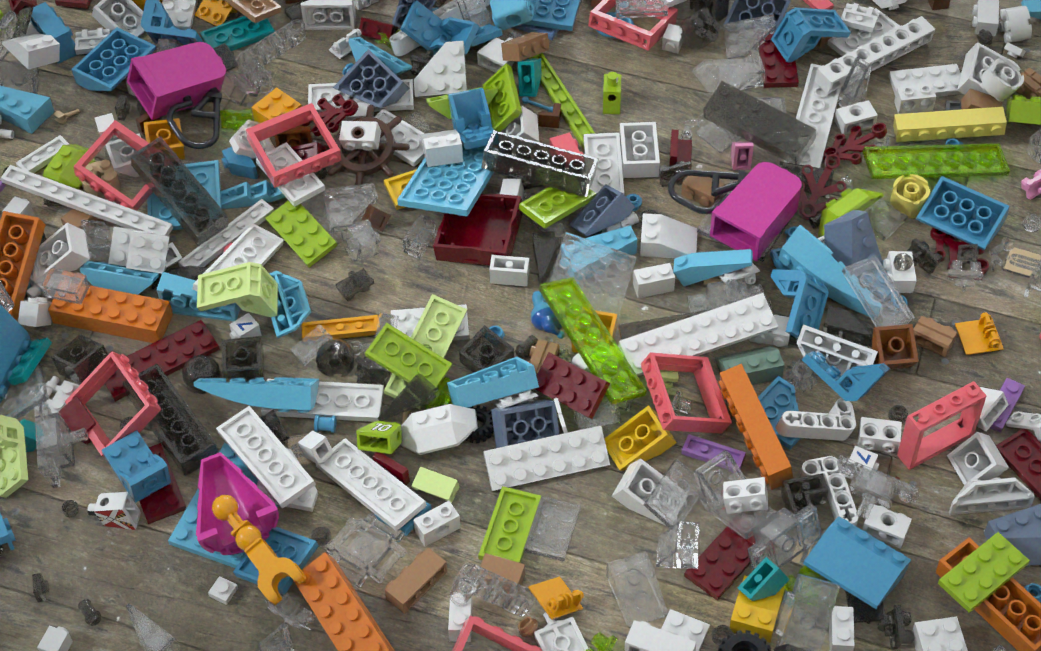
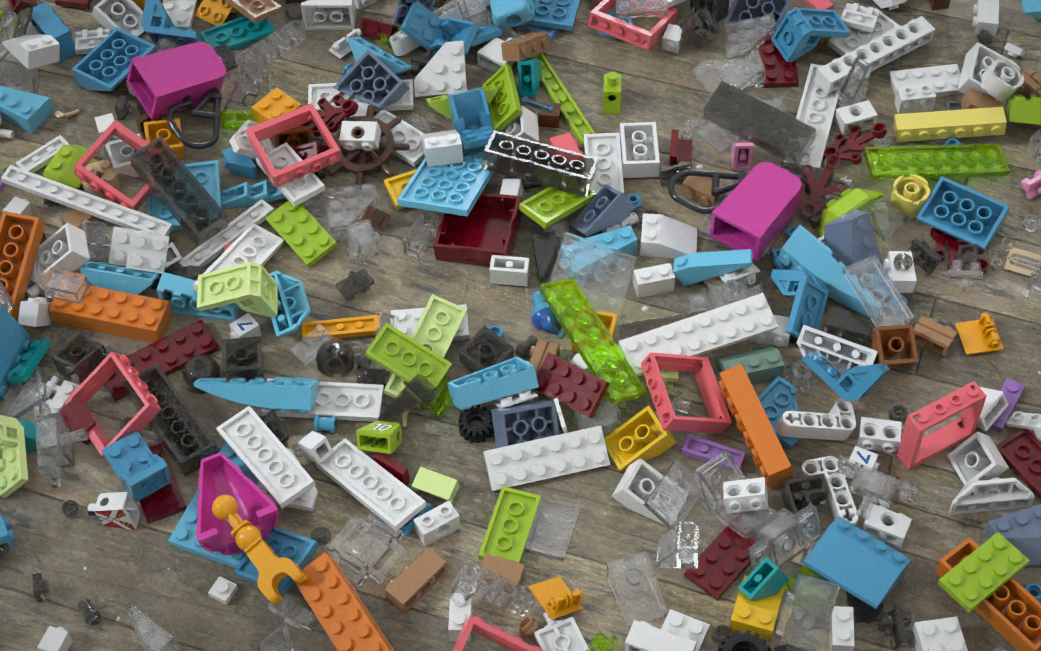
(438, 428): white wedge -> none
(1015, 24): white brick -> none

